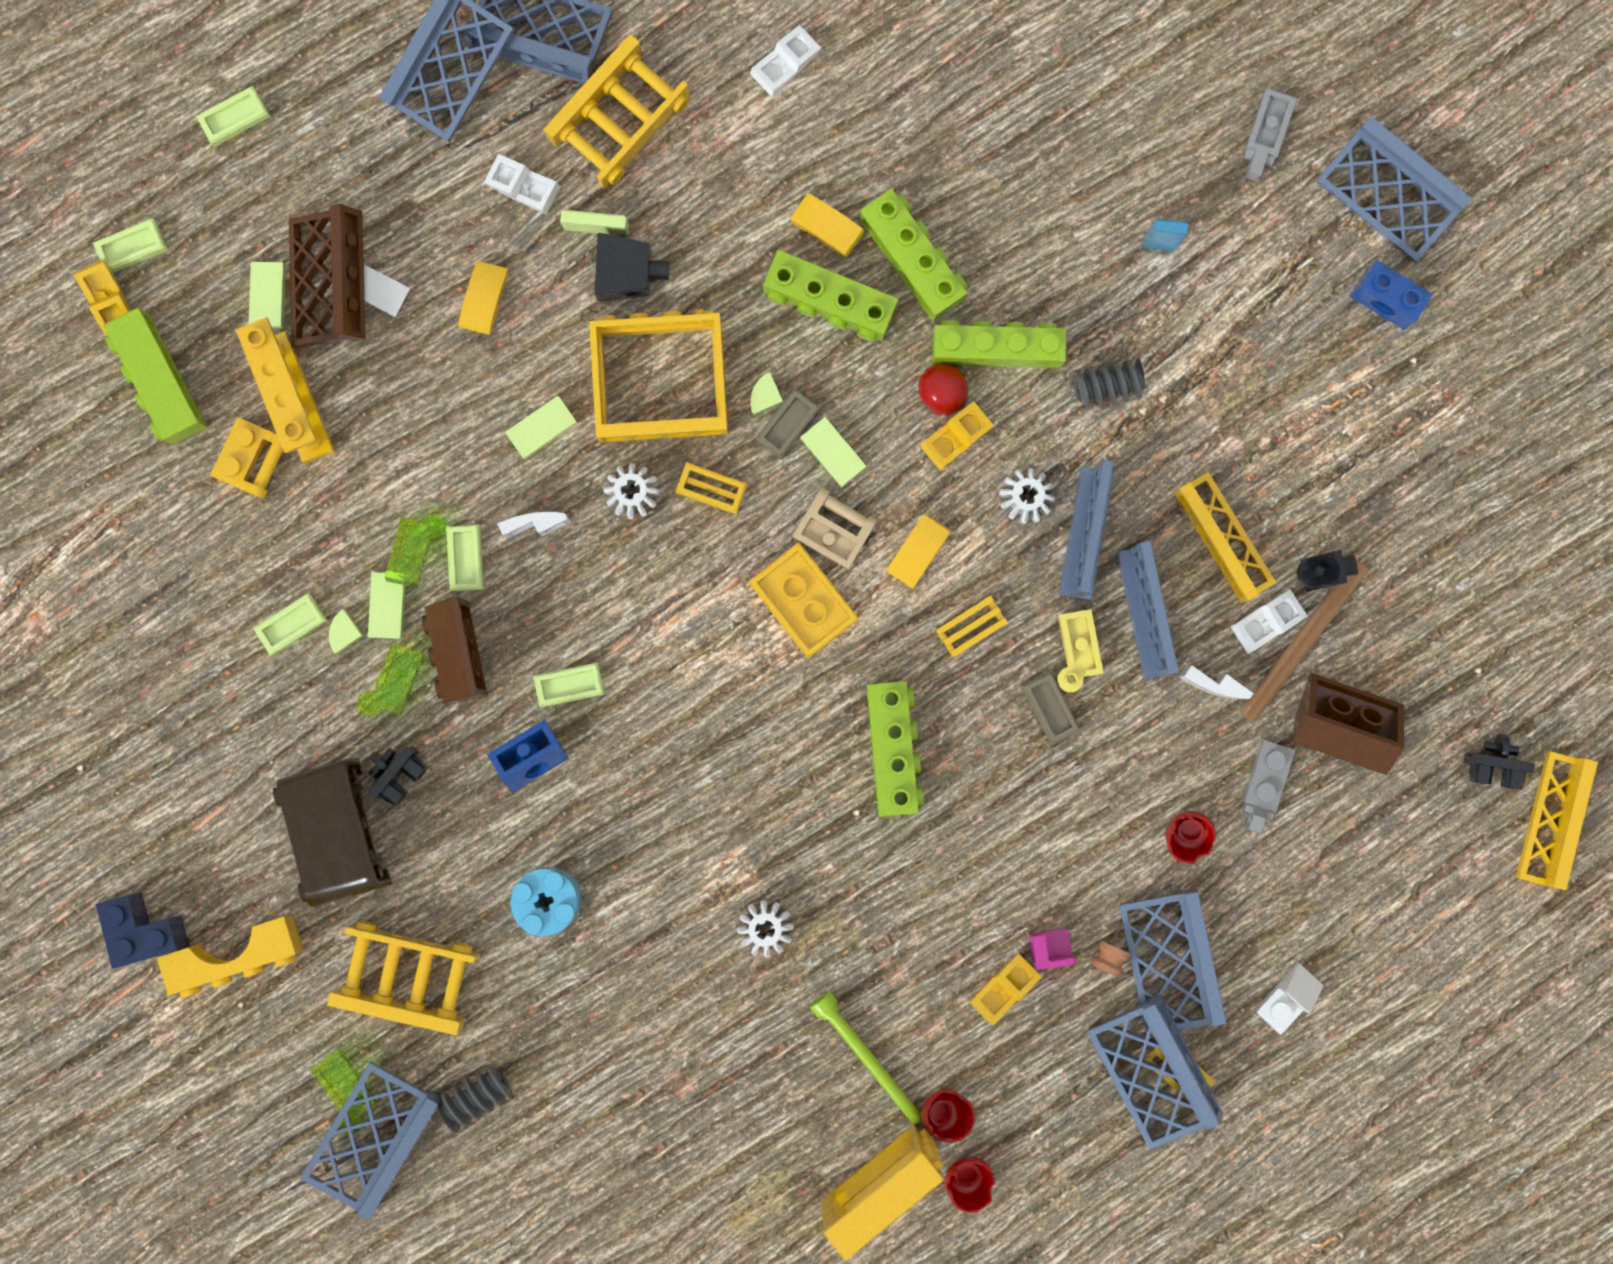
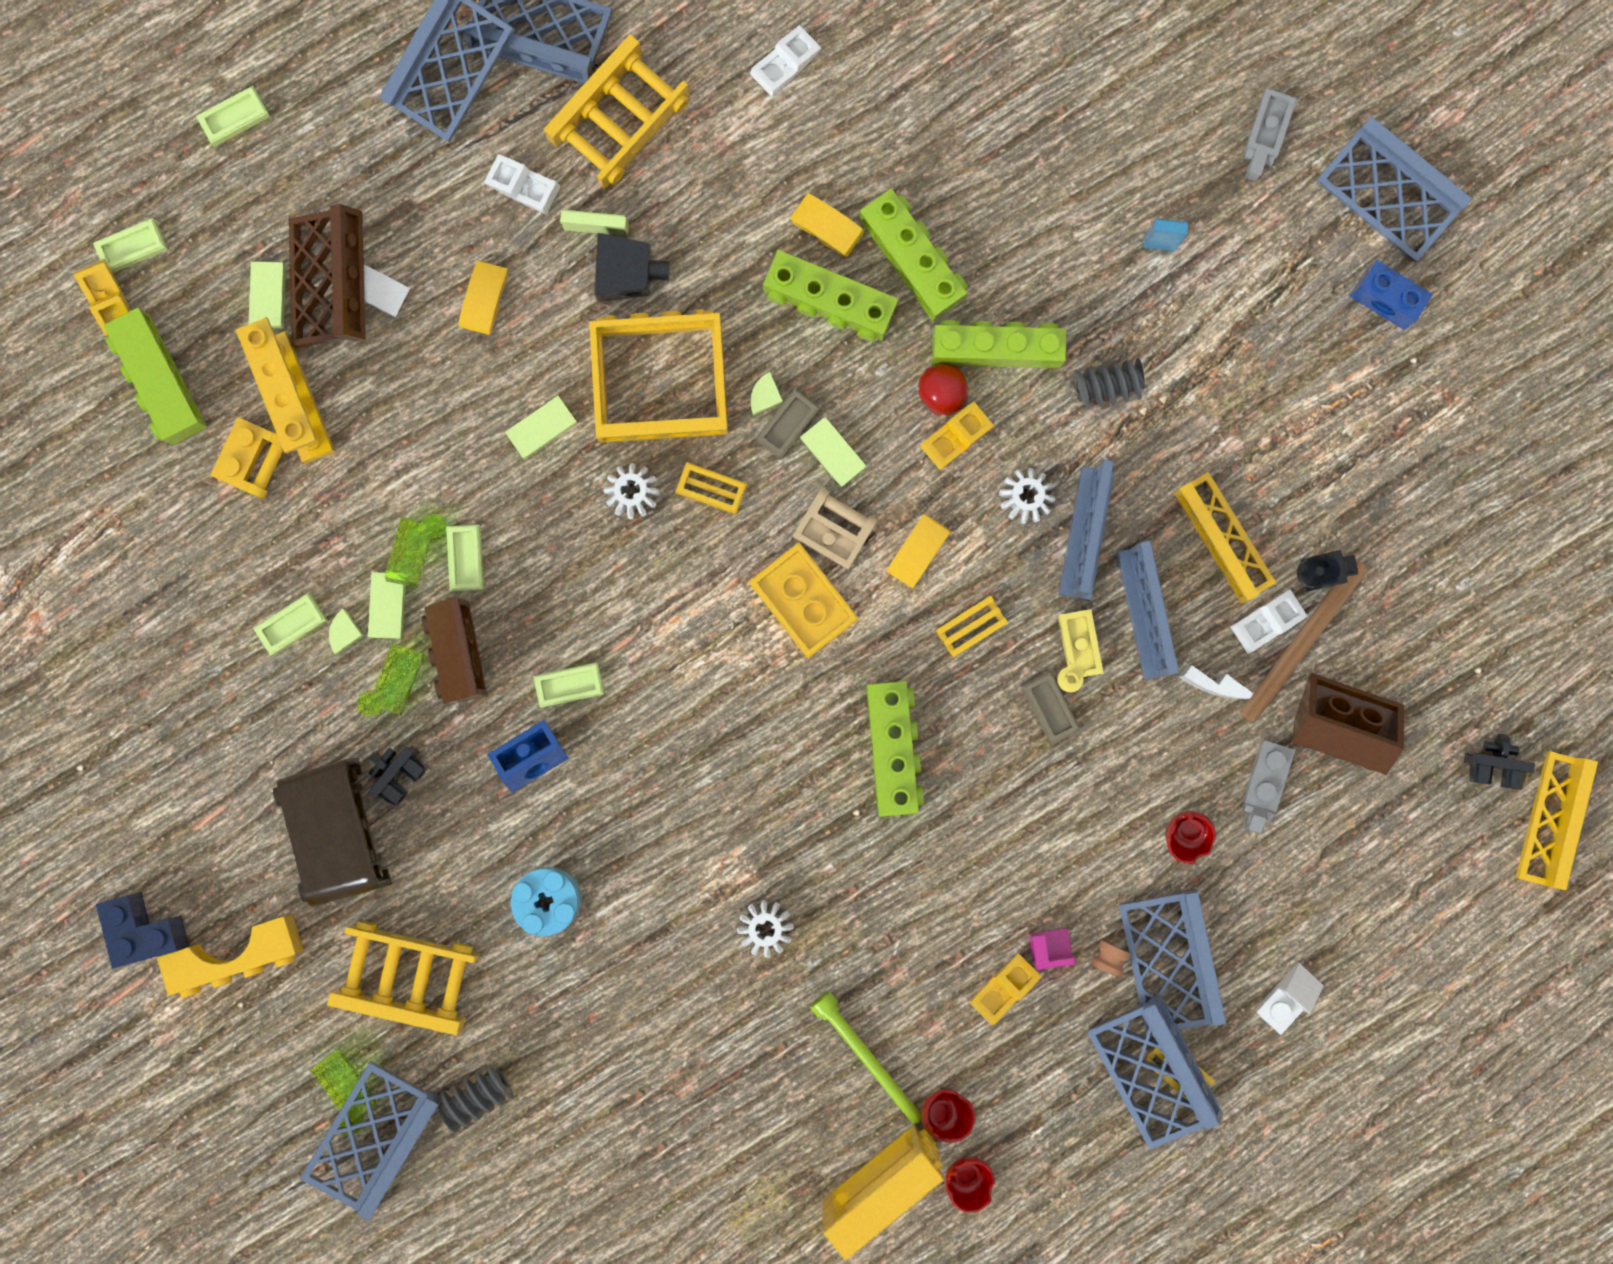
(543, 521): white slope -> none

